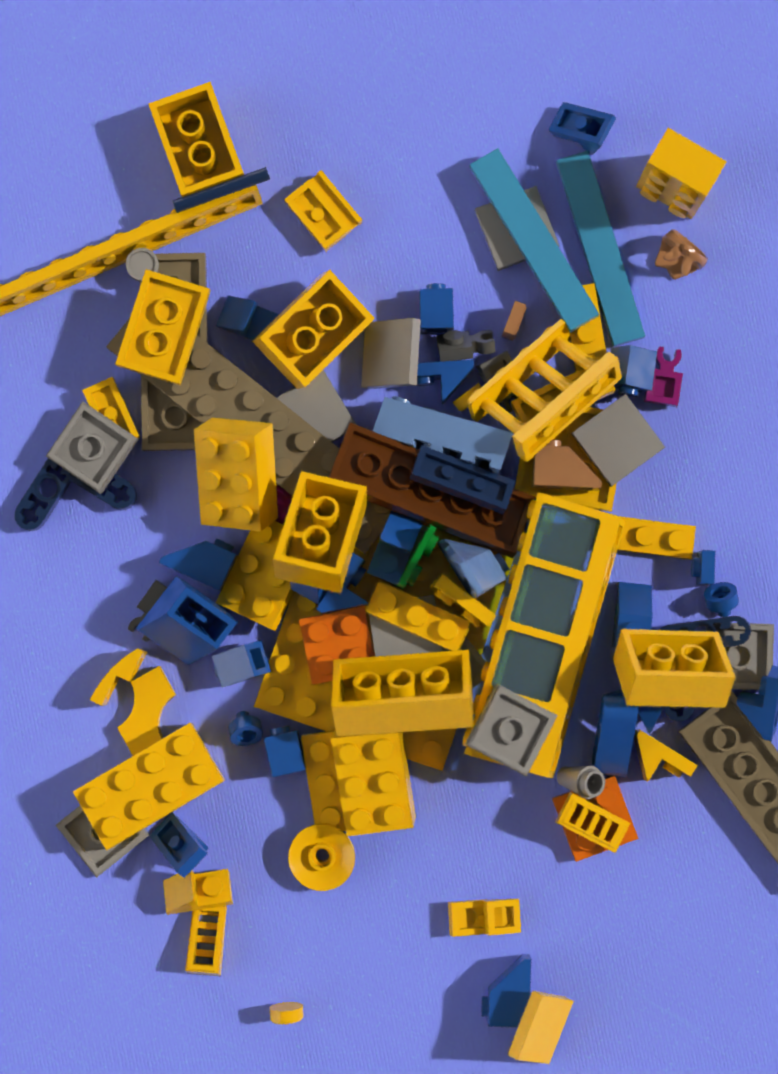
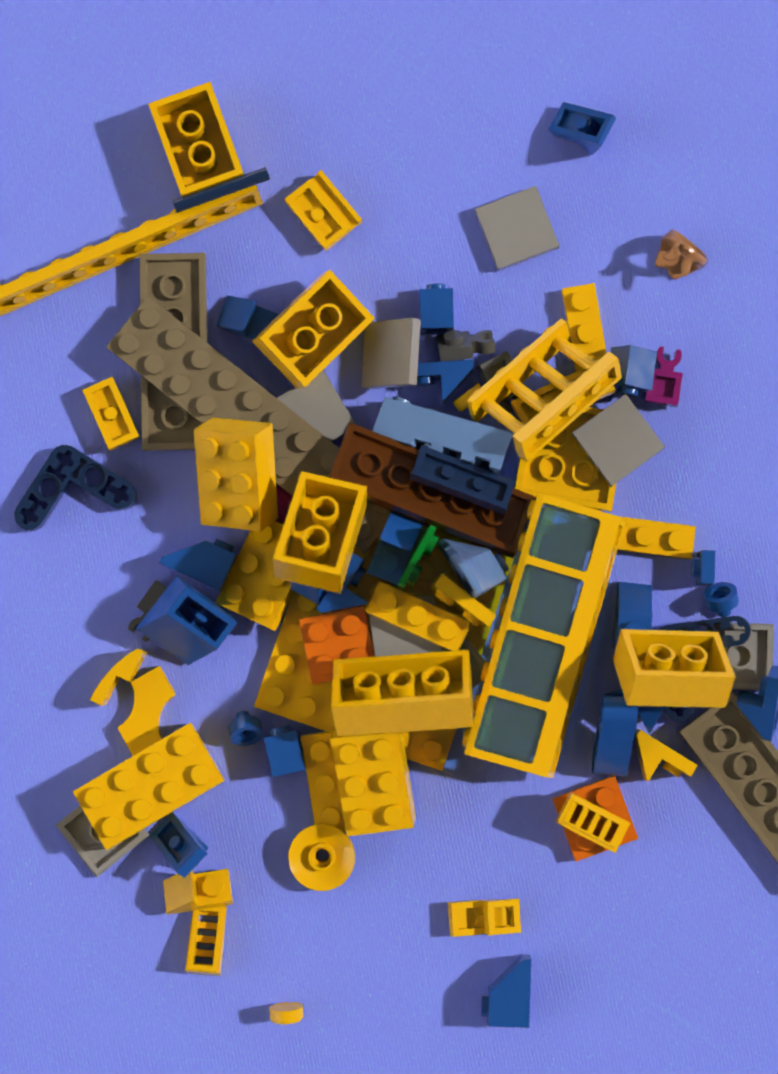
(92, 447): light grey tile -> none
(140, 260): light grey piece -> none
(163, 327): yellow plate -> none
(241, 663): brick -> none
(511, 729): light grey tile -> none
(514, 320): medium nougat tile -> none
(534, 240): dark azure tile -> none
(540, 1027): yellow tile -> none
(562, 469): medium nougat slope -> none
(582, 780): light grey cone -> none
(600, 248): dark azure tile -> none
(679, 174): yellow brick -> none

